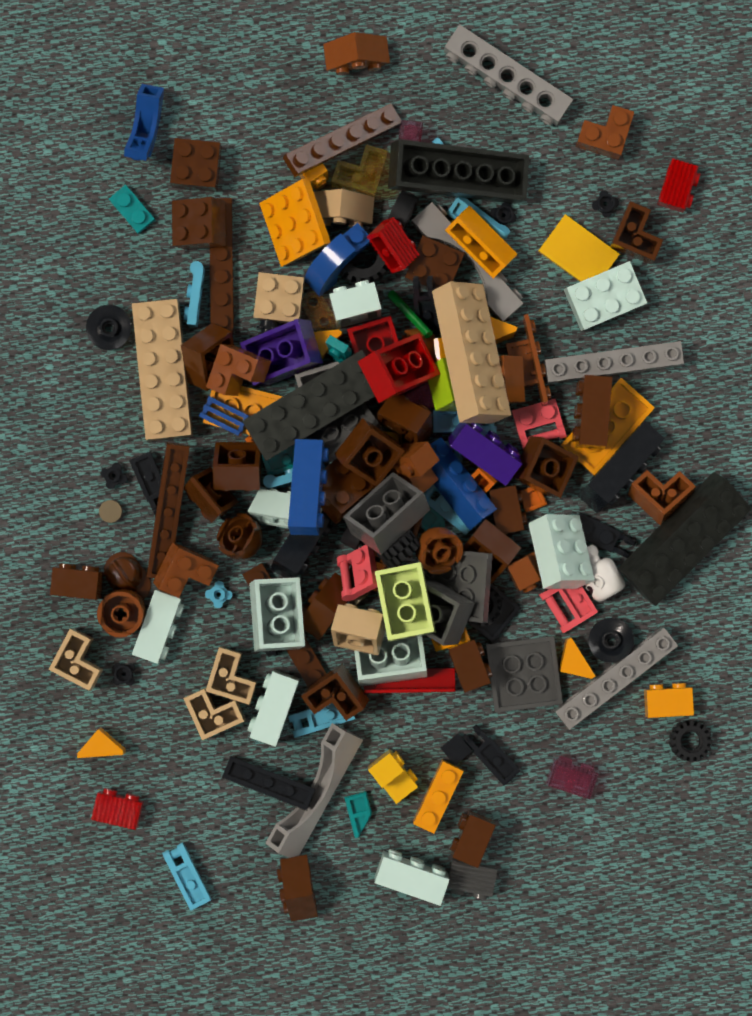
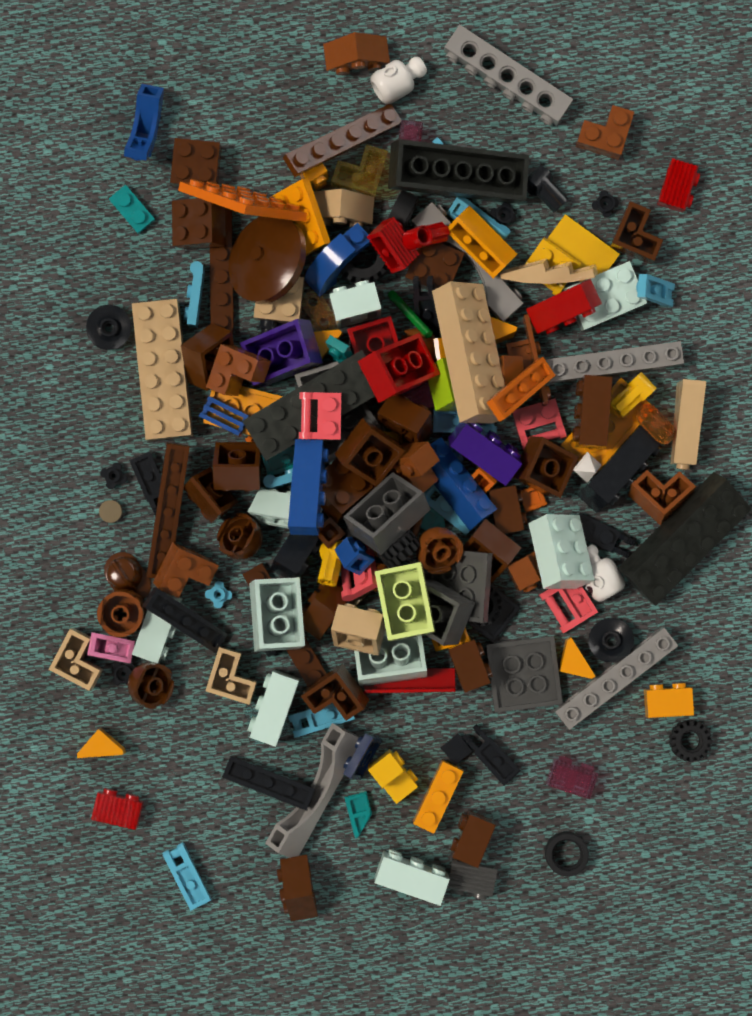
(77, 583): reddish brown brick -> none
(110, 648): none -> bright pink slope
(150, 684): none -> reddish brown cylinder
(184, 620): none -> black plate
(210, 719): tan brick -> none
(243, 200): none -> orange plate
(267, 259): none -> reddish brown dish
(328, 415): none -> coral plate
(330, 532): none -> reddish brown slope
(330, 565): none -> yellow piece
(353, 555): none -> blue brick
(365, 750): none -> dark blue plate
(396, 79): none -> white piece
(425, 236): none -> red piece
(520, 389): none -> orange plate
(541, 184): none -> black piece
(541, 273): none -> tan slope
(555, 256): none -> yellow plate
(564, 307): none -> red brick
(566, 871): none -> black tyre
(587, 467): none -> white slope
(636, 391): none -> yellow piece
(655, 290): none -> medium azure plate
(655, 423): none -> clear orange plate
(687, 422): none -> tan slope

